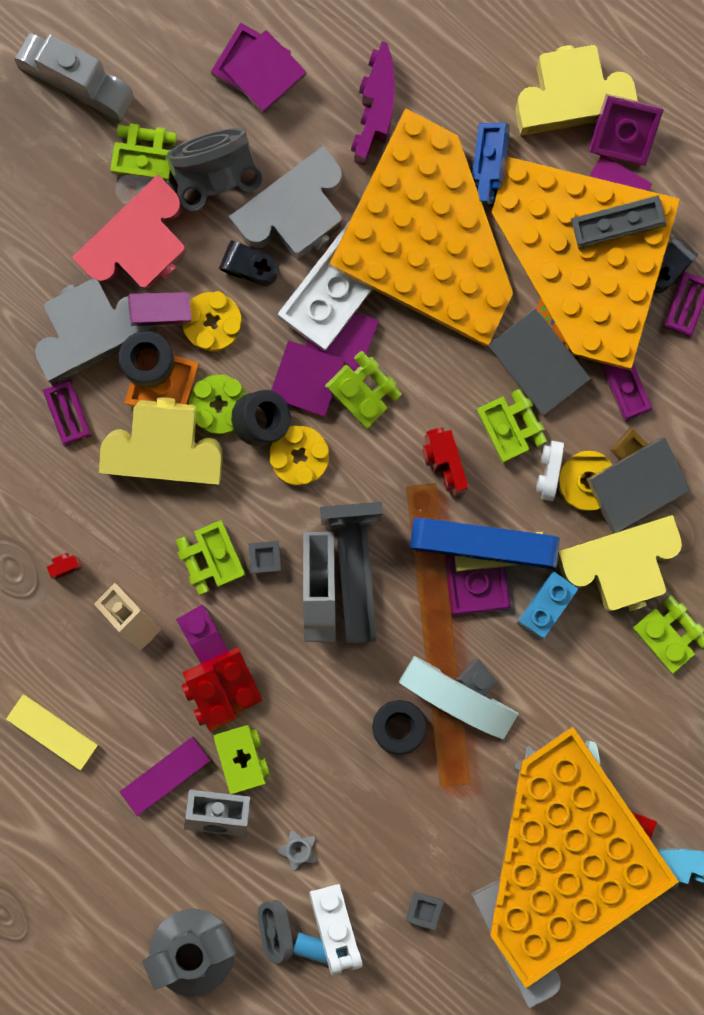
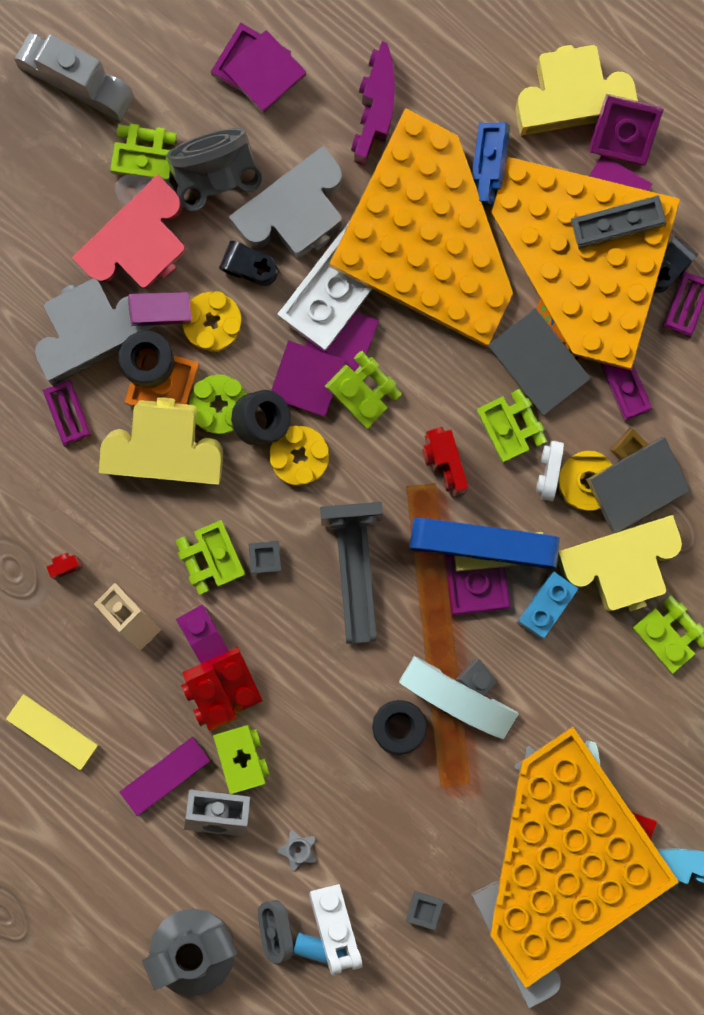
(318, 587): light grey brick -> none

